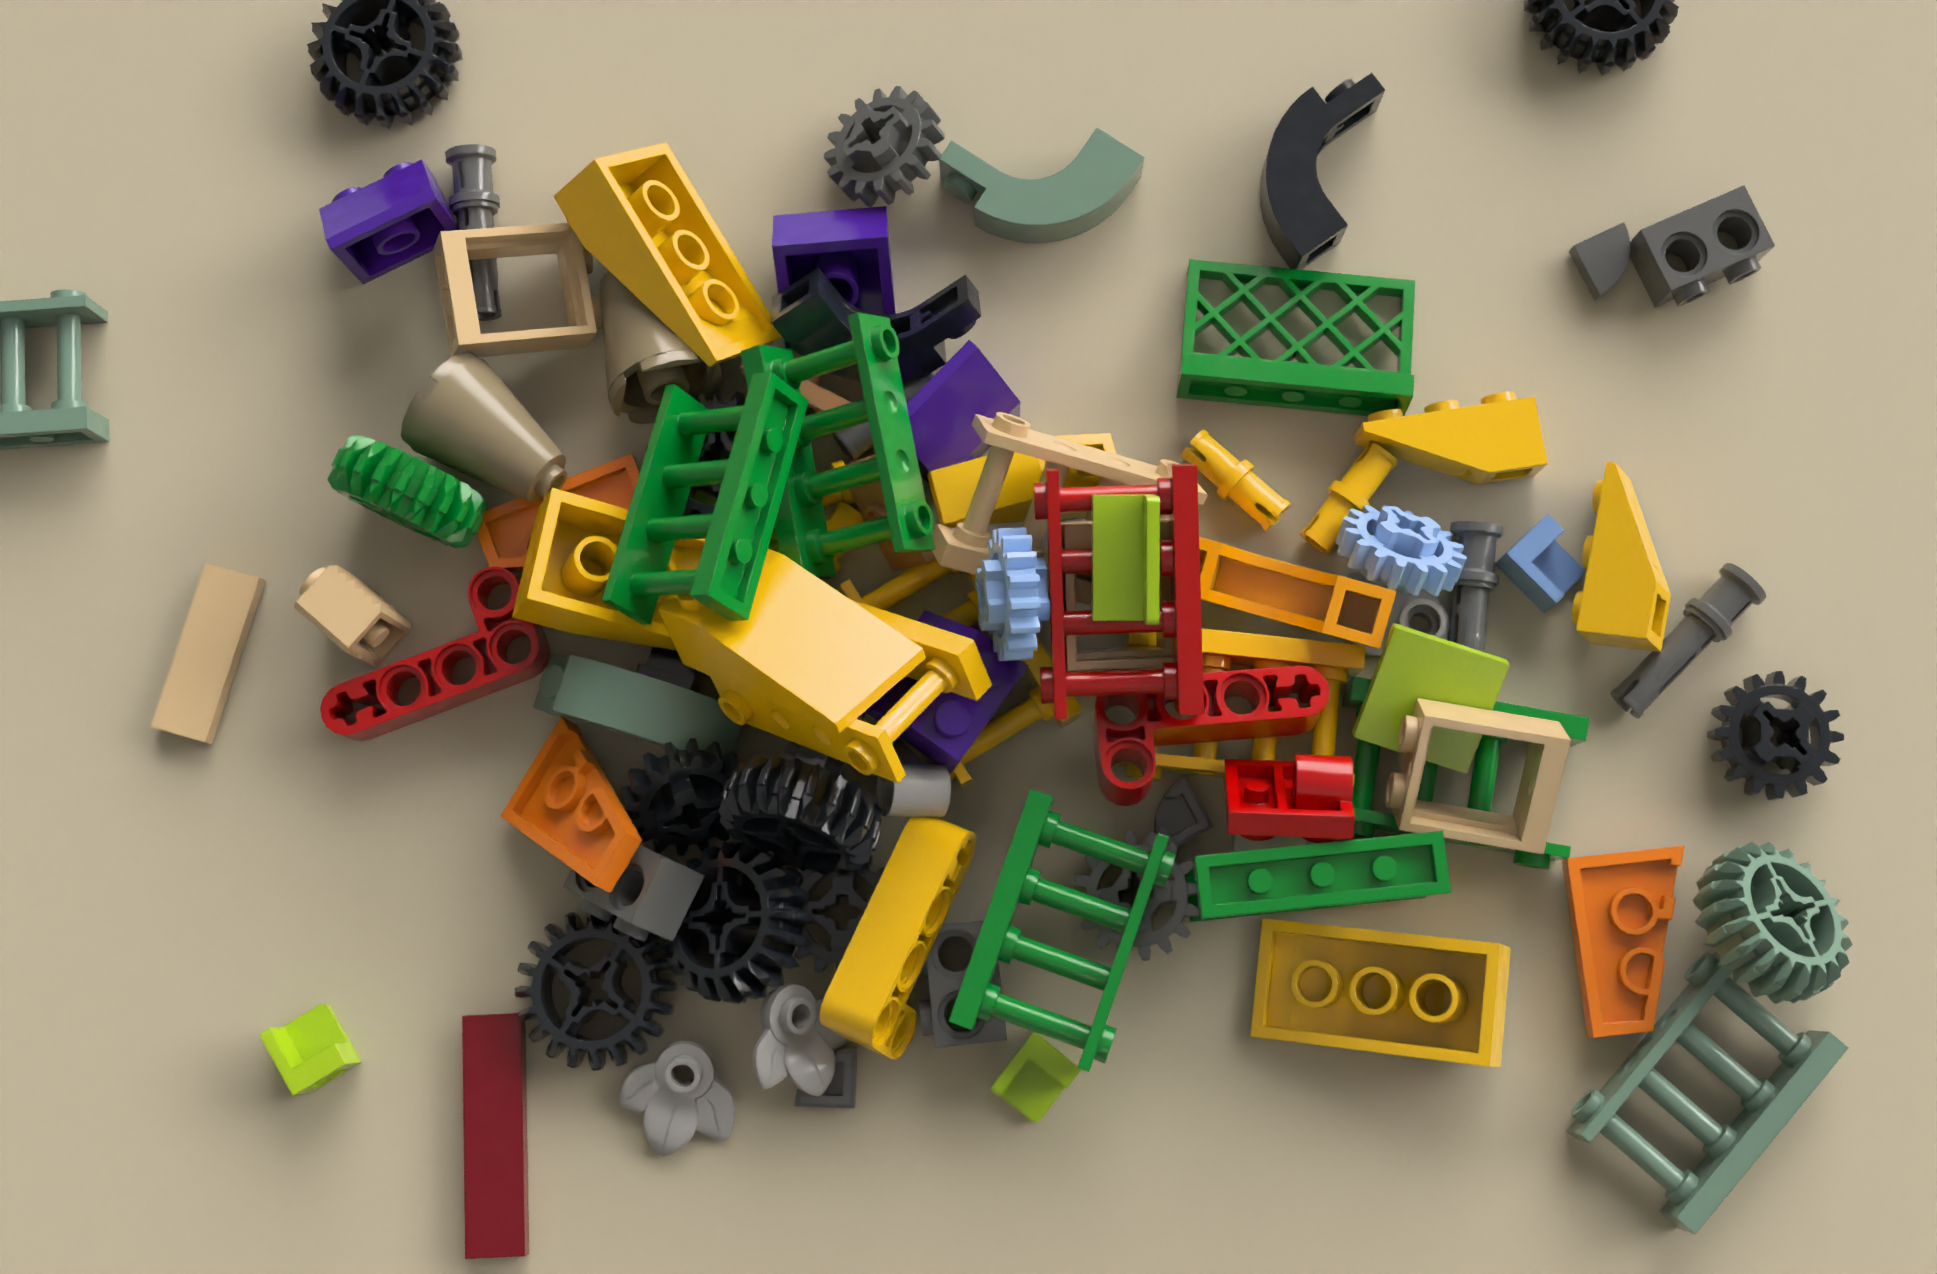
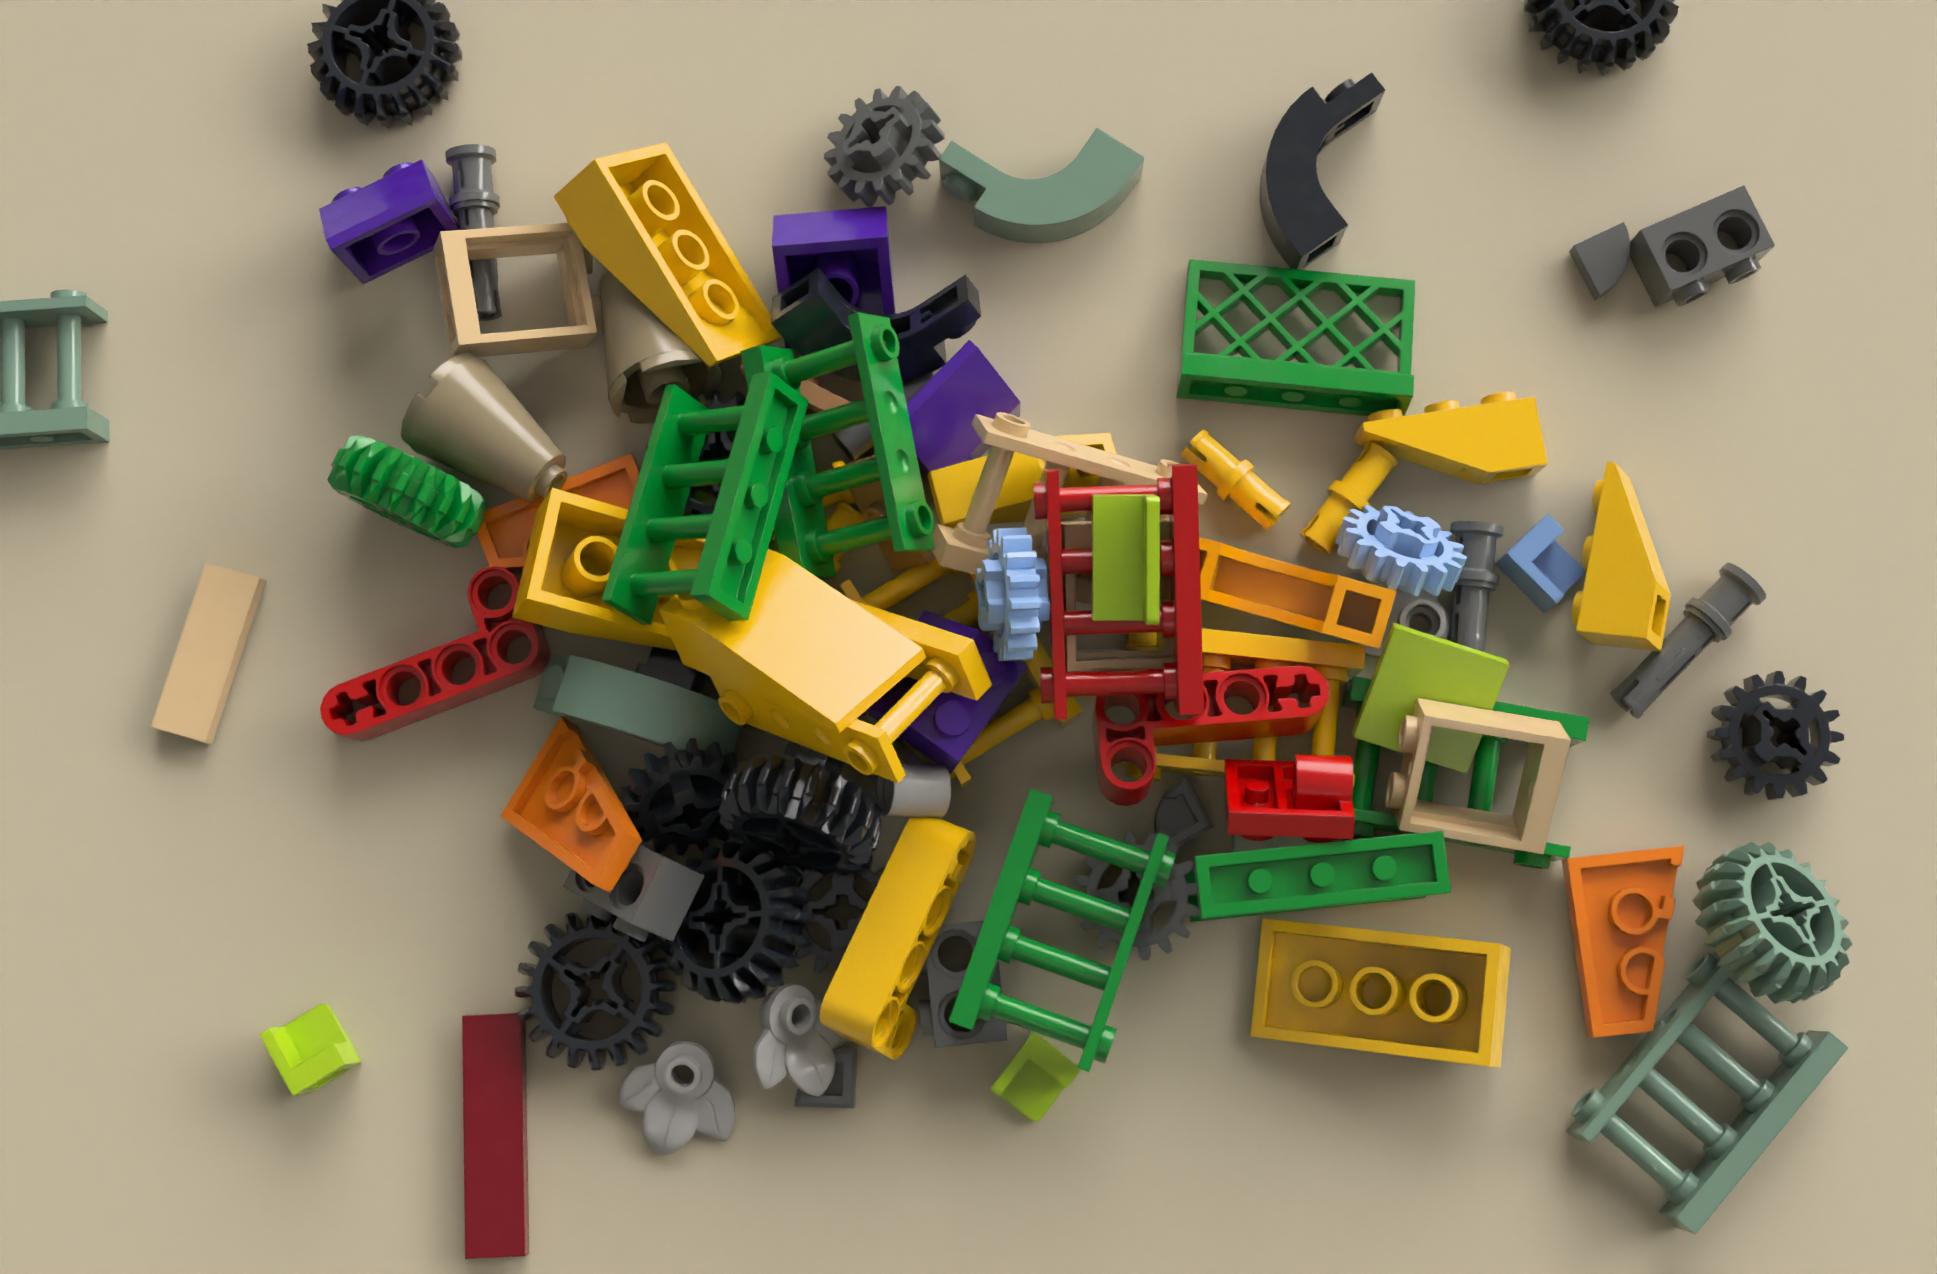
(352, 614): tan brick -> none

